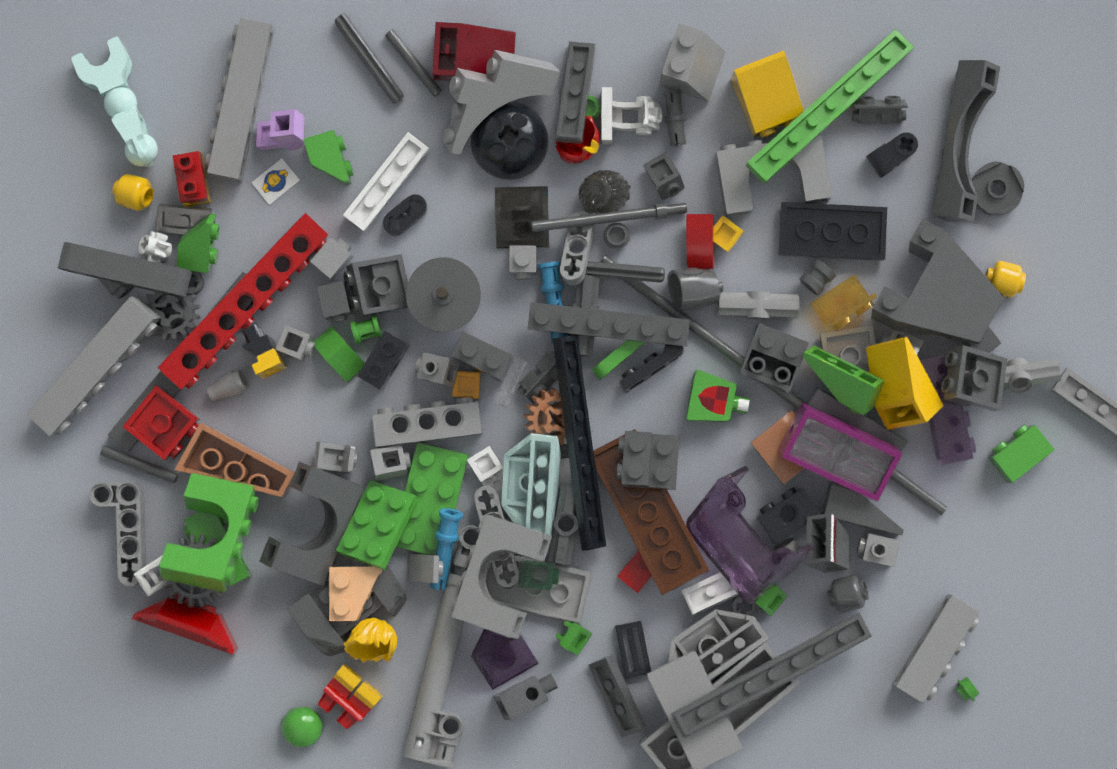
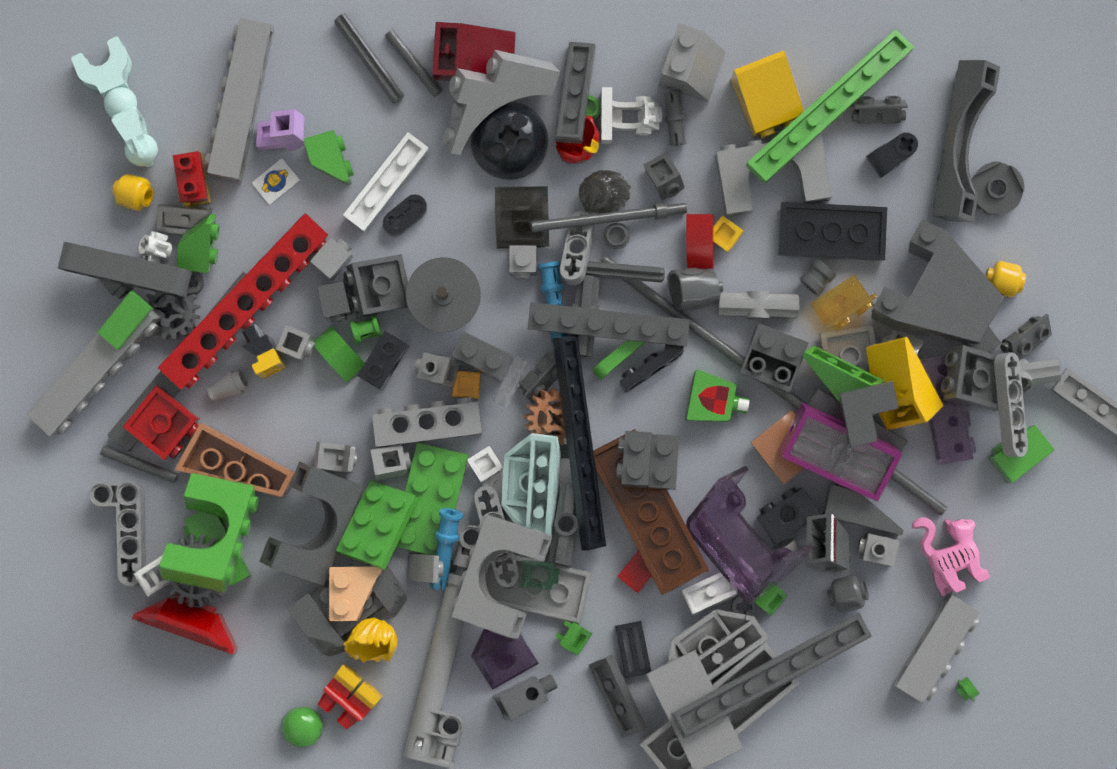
(125, 320): none -> bright green tile
(860, 405): none -> dark grey tile
(951, 559): none -> bright pink animal
(1012, 435): none -> light grey beam
(1032, 334): none -> dark grey hinge

